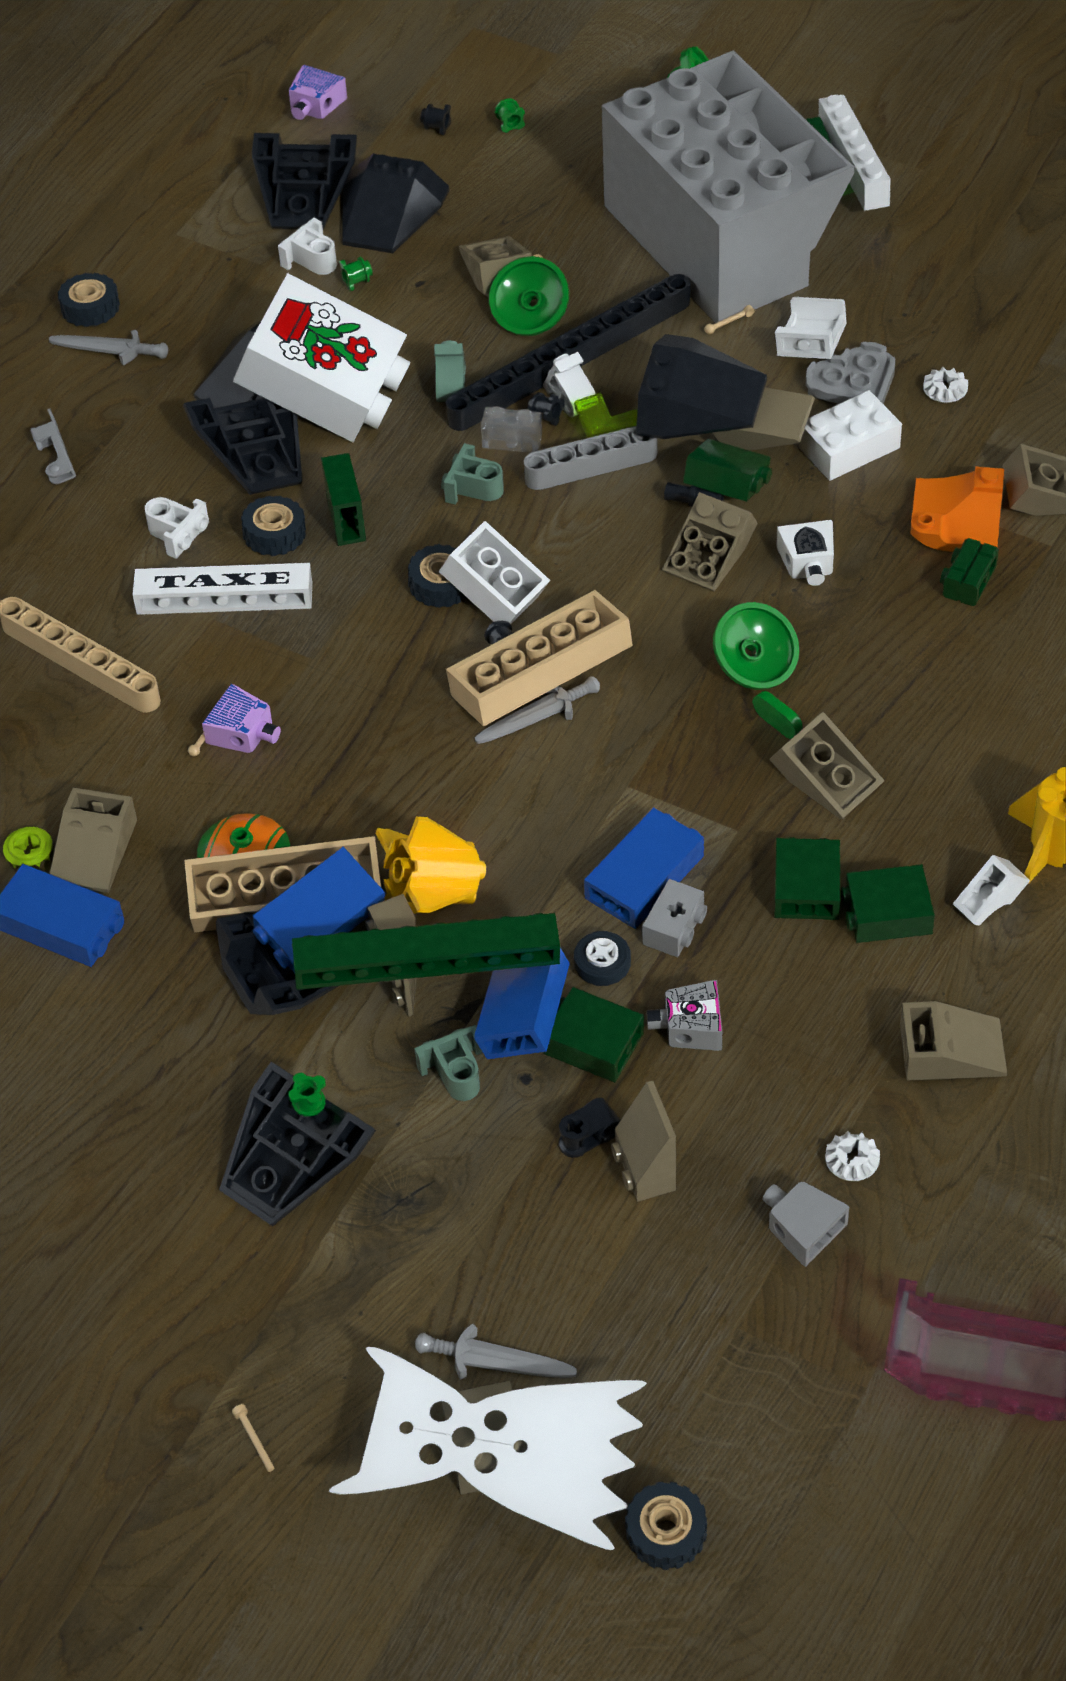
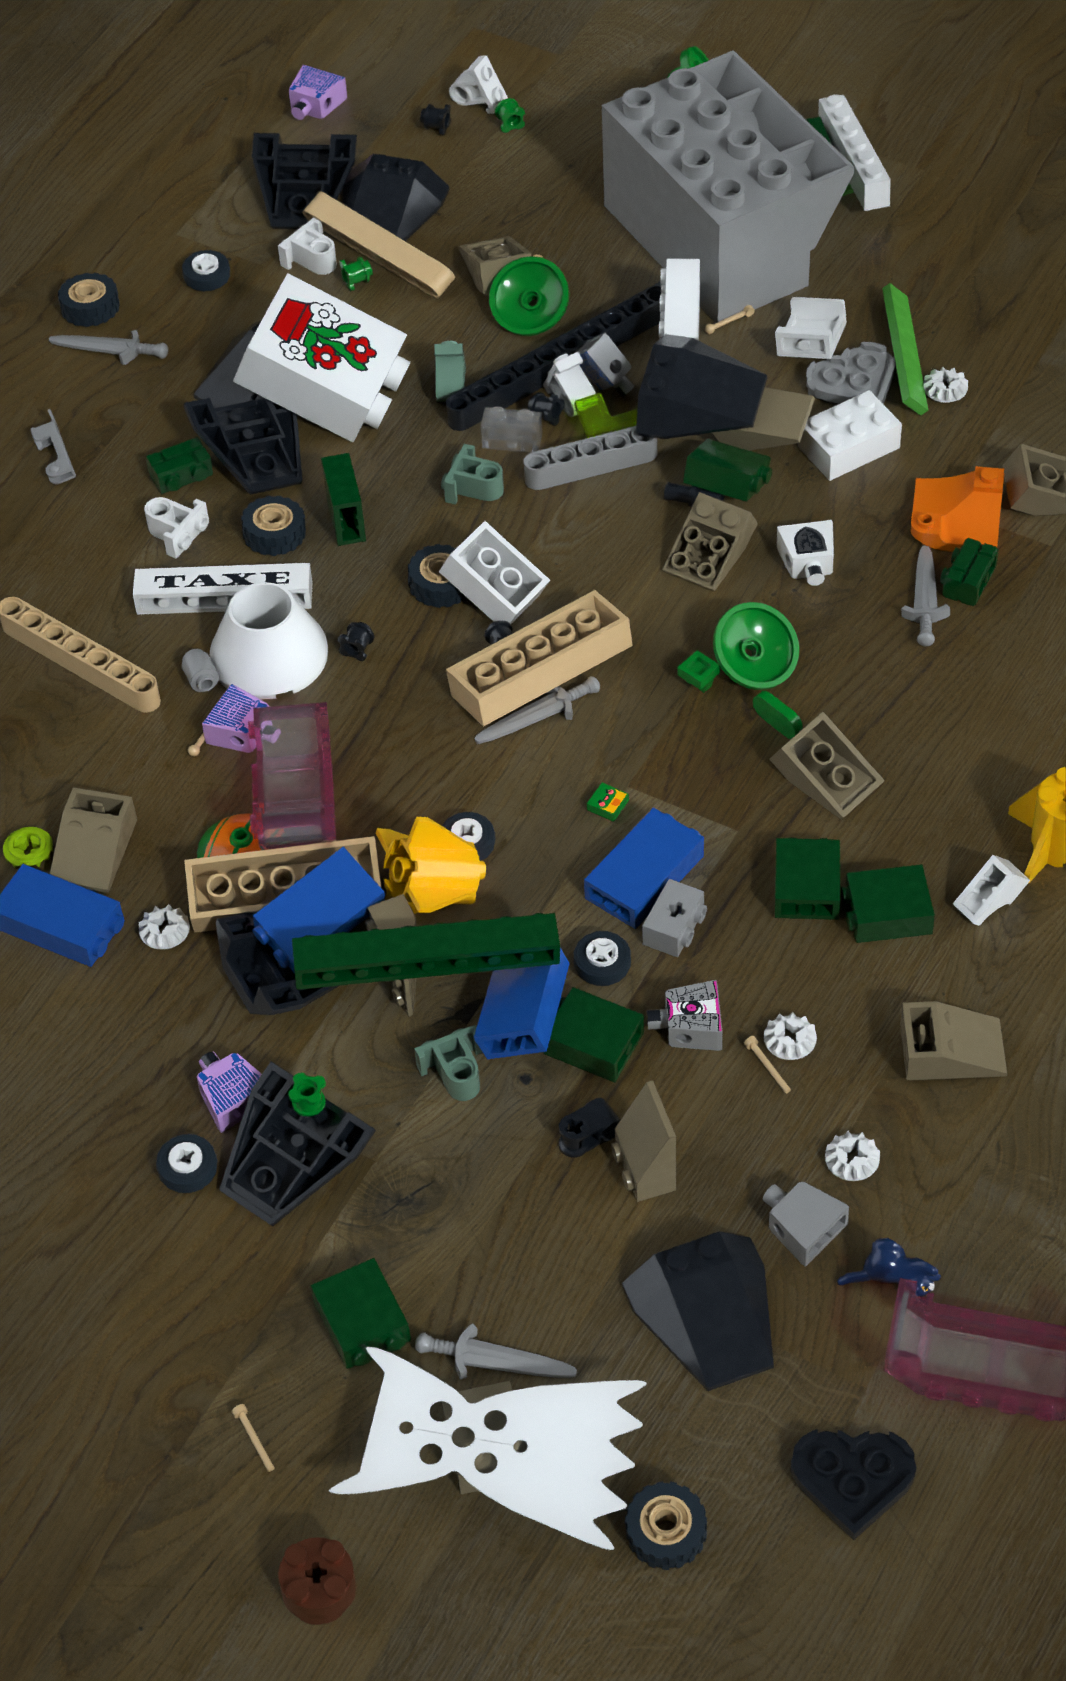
(172, 934): none -> white gear
(179, 465): none -> dark green brick
(183, 1175): none -> black wheel
(200, 670): none -> light grey brick
(206, 270): none -> black wheel
(226, 1087): none -> lavender torso
(268, 643): none -> white cone
(292, 776): none -> clear windscreen
(315, 1560): none -> copper brick
(356, 640): none -> black brick
(360, 1313): none -> dark green brick
(380, 245): none -> tan beam
(475, 829): none -> black wheel
(478, 86): none -> white pin
(605, 364): none -> light grey torso
(607, 801): none -> green tile
(680, 298): none -> white brick
(699, 671): none -> green tile
(707, 1307): none -> black wedge
(751, 1043): none -> tan piece
(785, 1047): none -> white gear
(853, 1477): none -> black plate
(889, 1263): none -> dark blue animal
(905, 349): none -> bright green tile
(925, 600): none -> light grey sword

